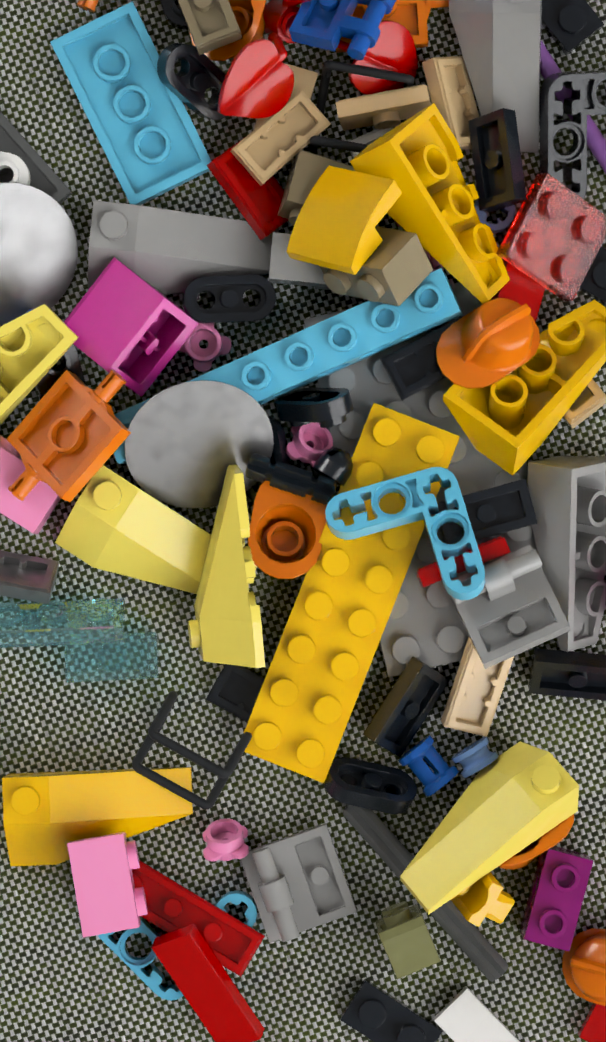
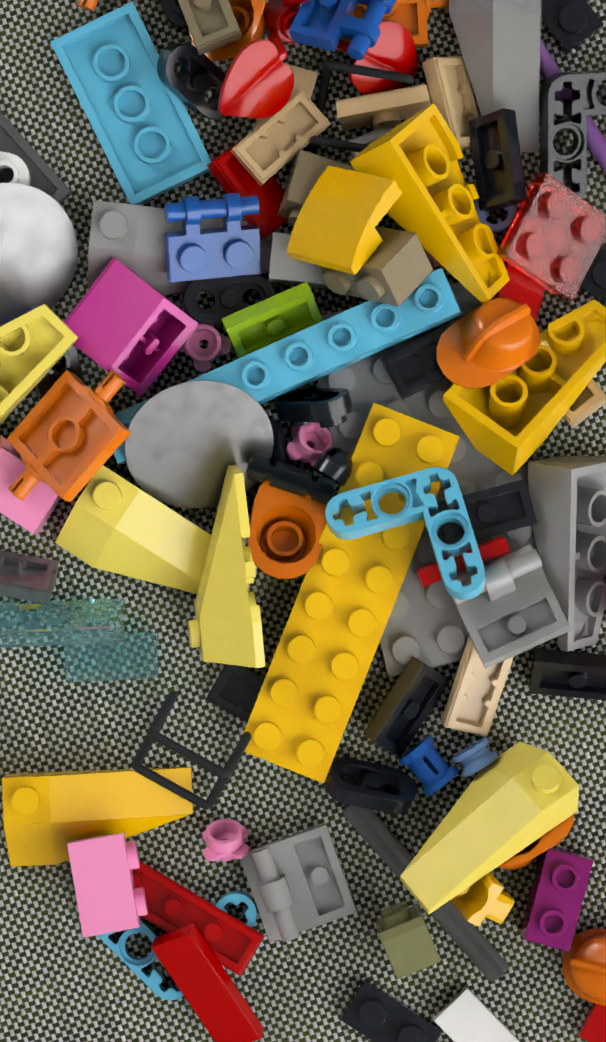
(212, 251): none -> plate
(272, 319): none -> lime plate

